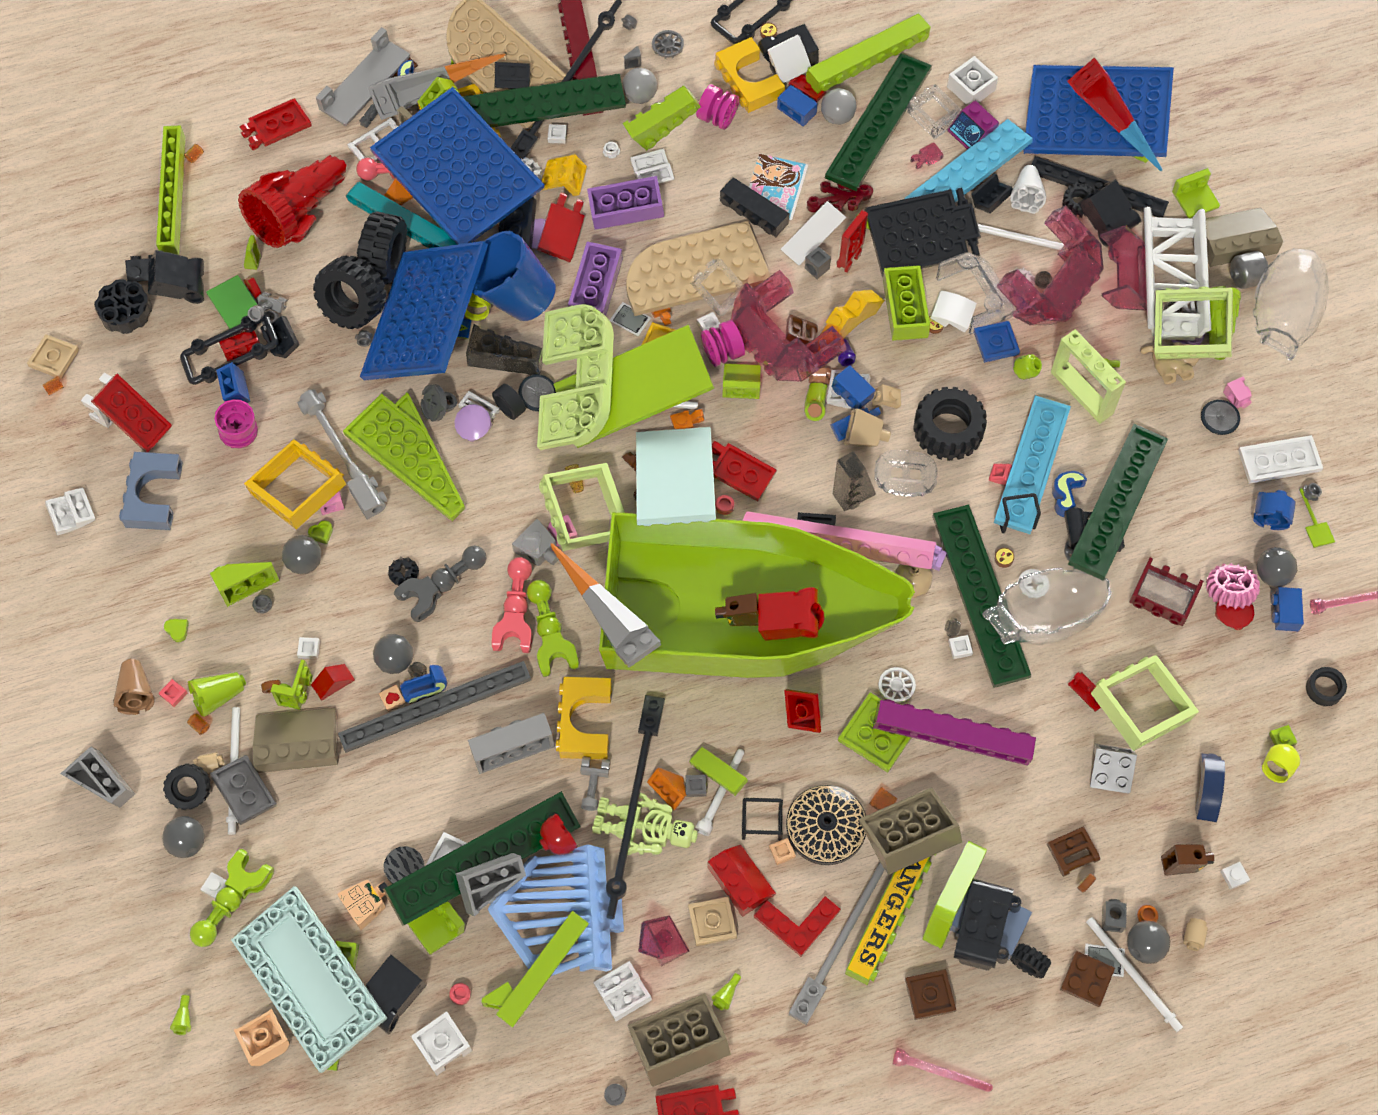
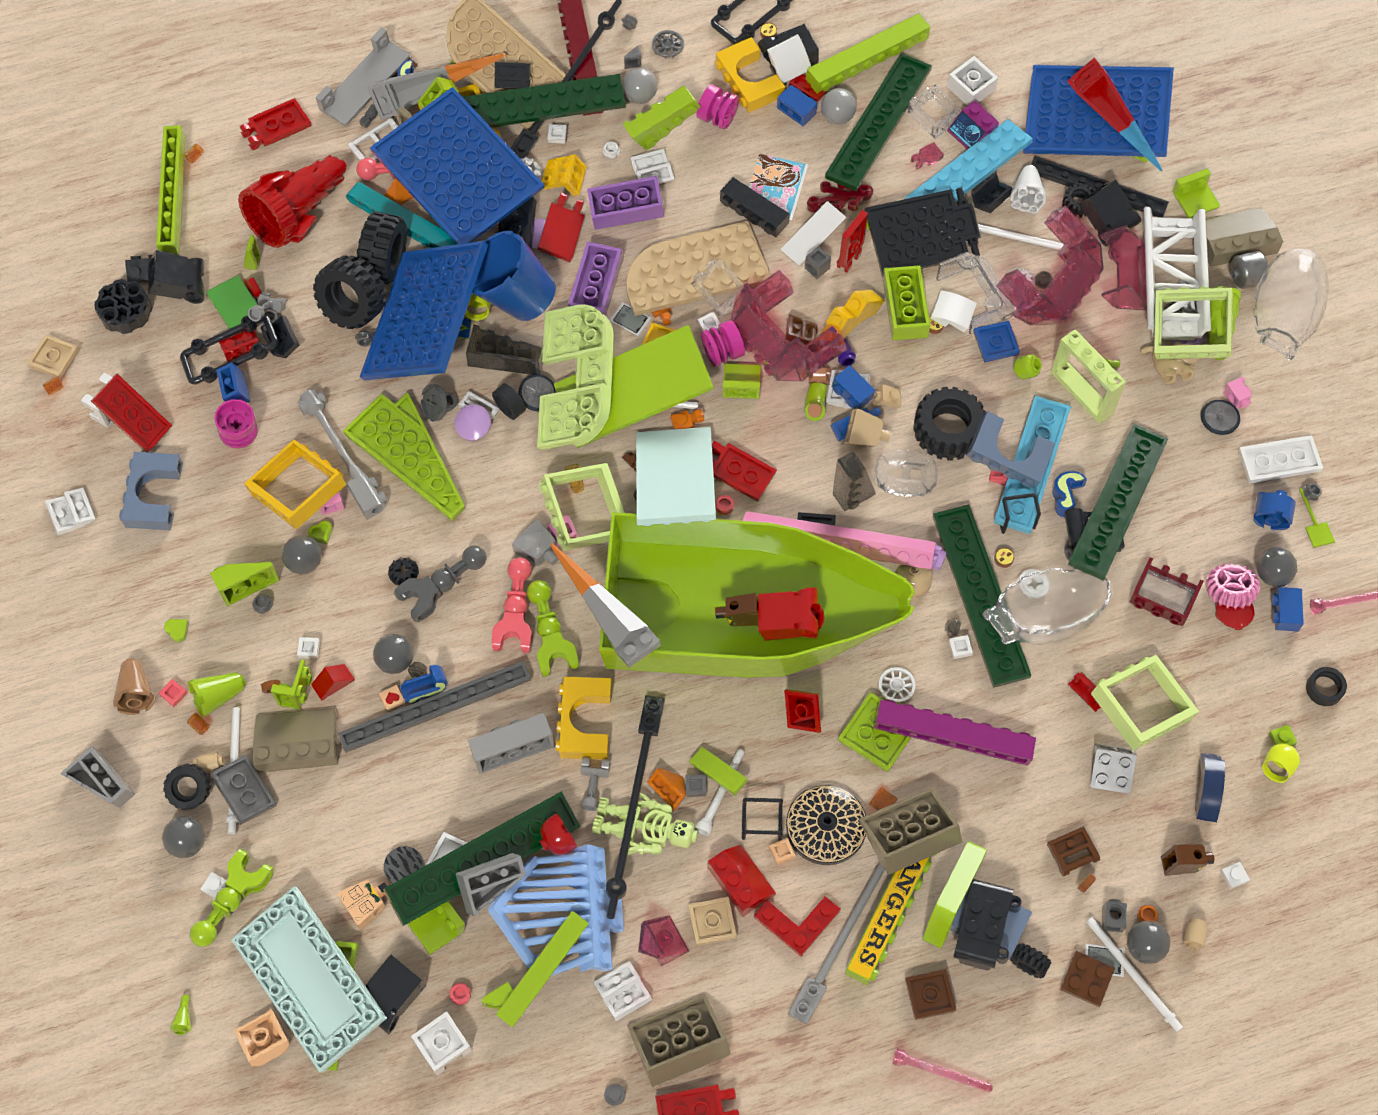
(723, 998): lime cone -> none
(985, 451): none -> sand blue arch

